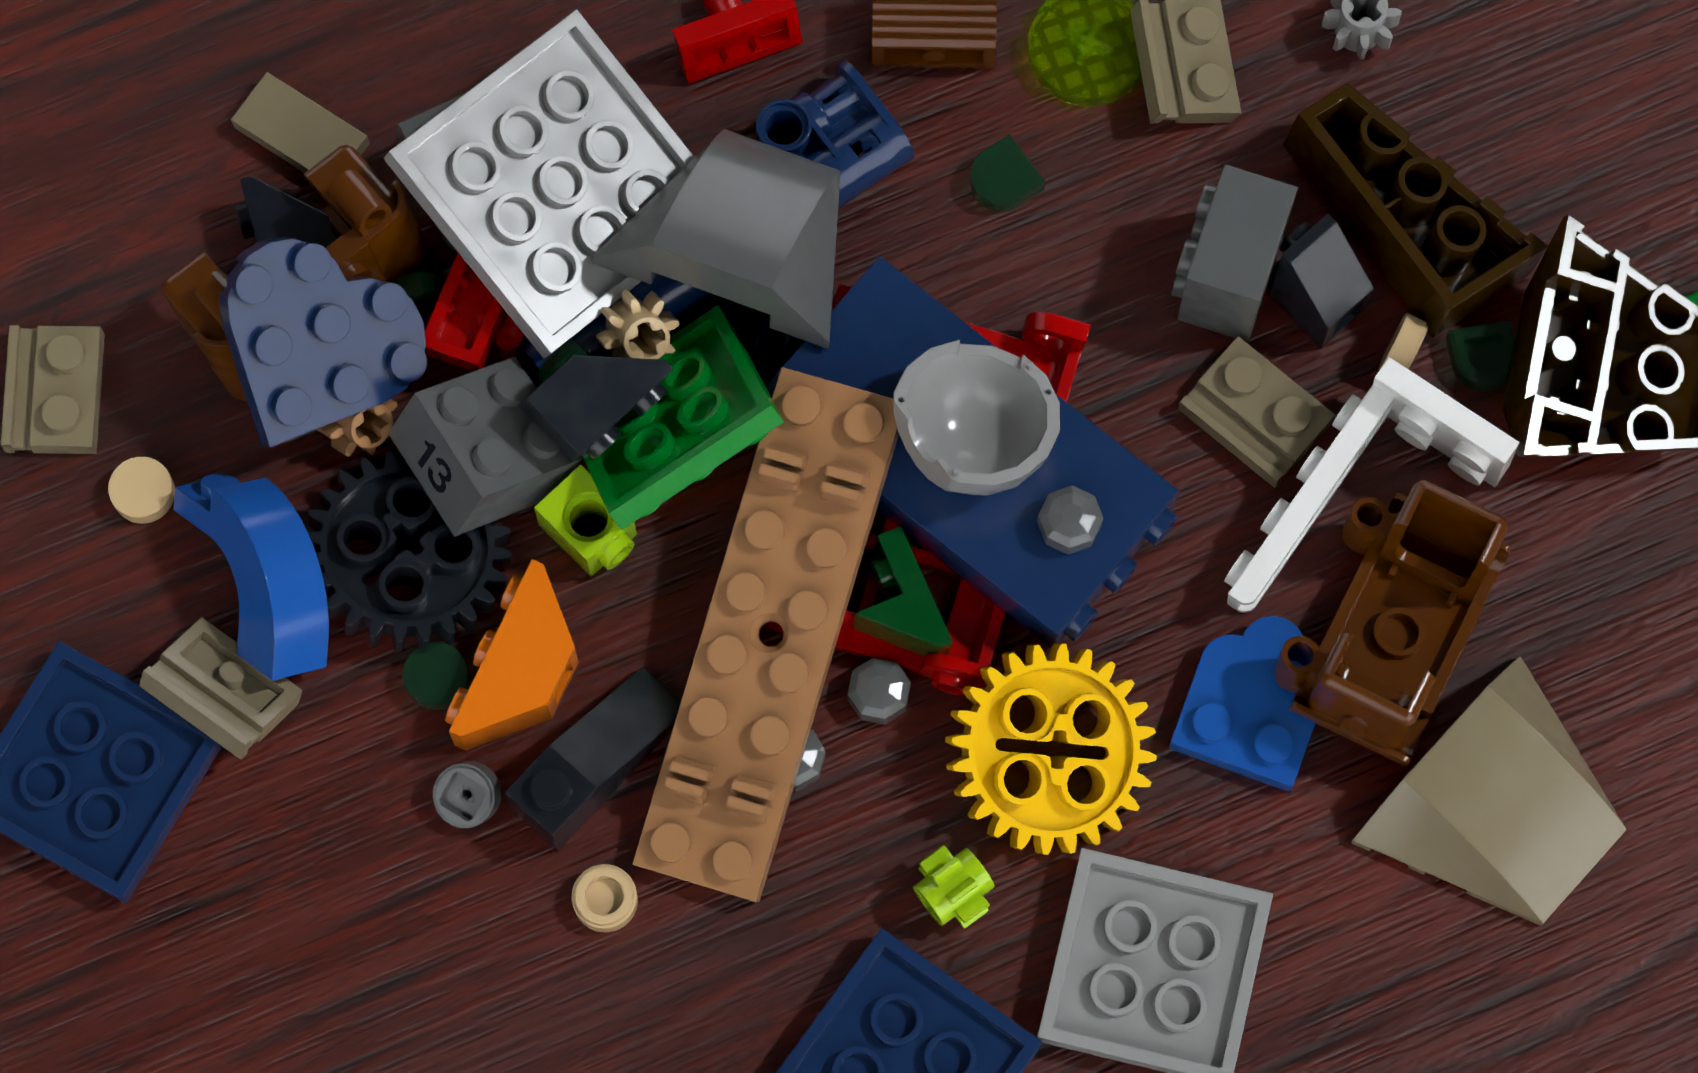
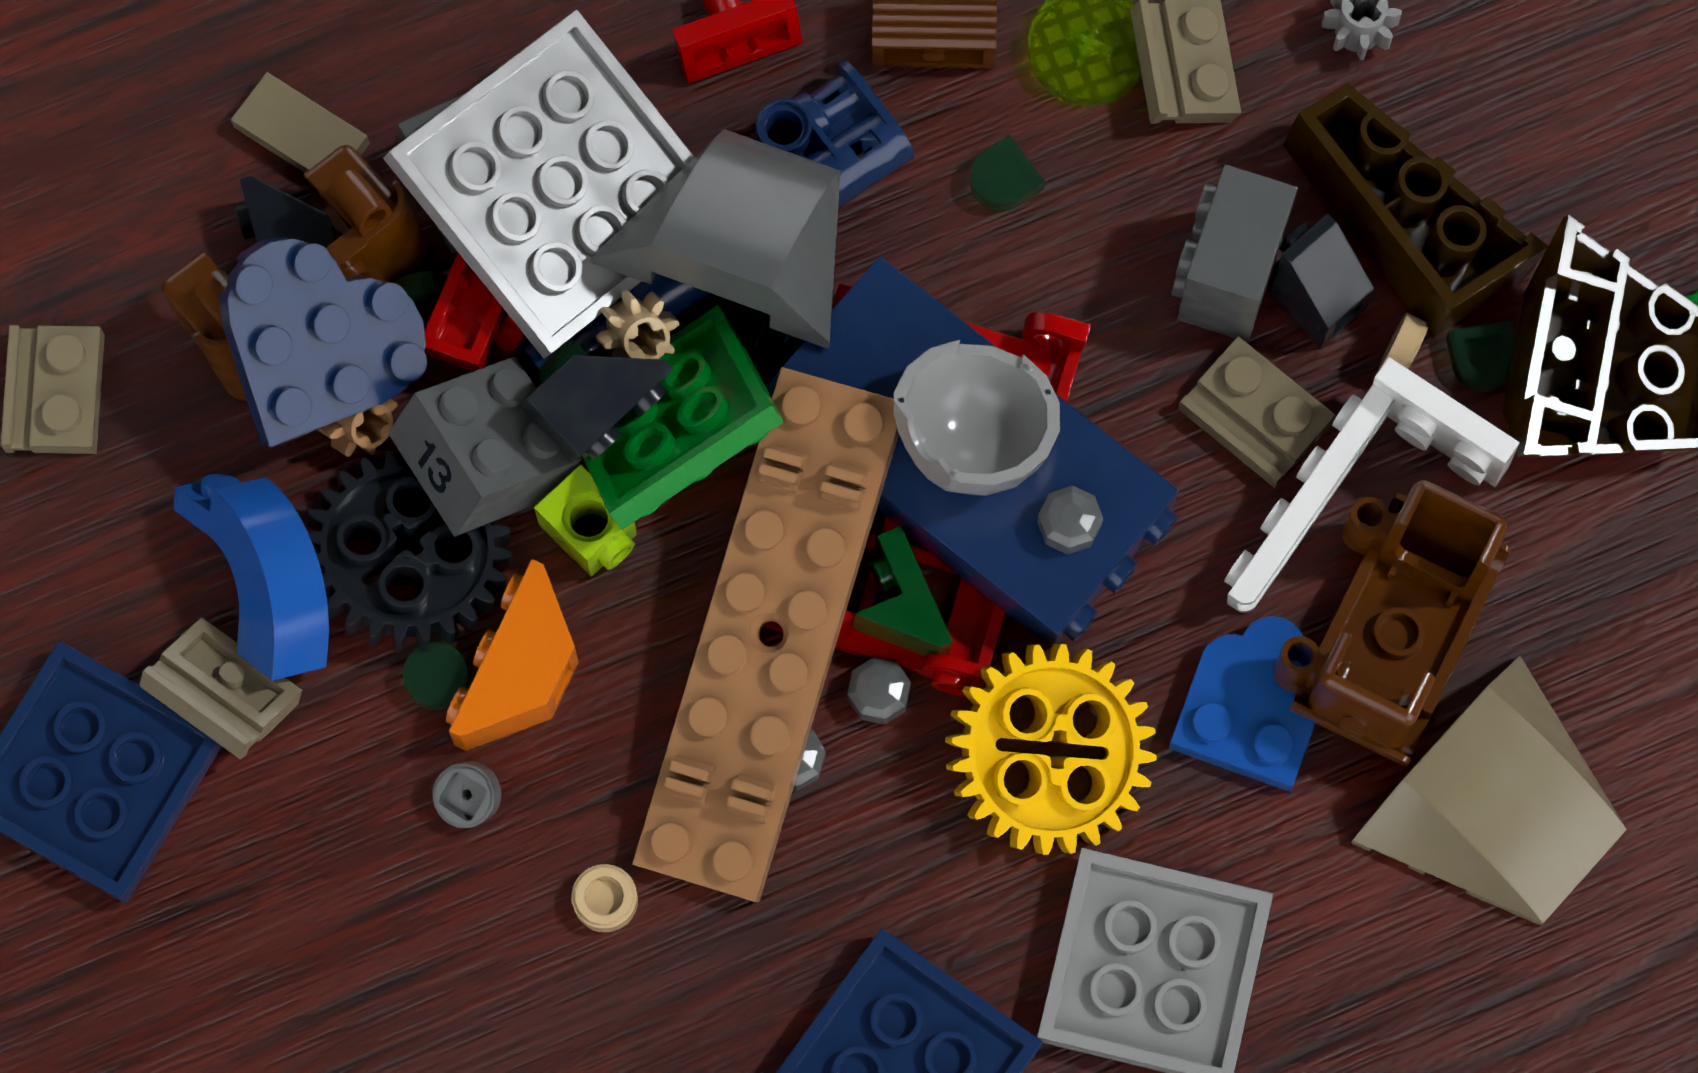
(141, 490): tan tile -> none
(593, 758): black slope -> none
(954, 886): lime gear -> none

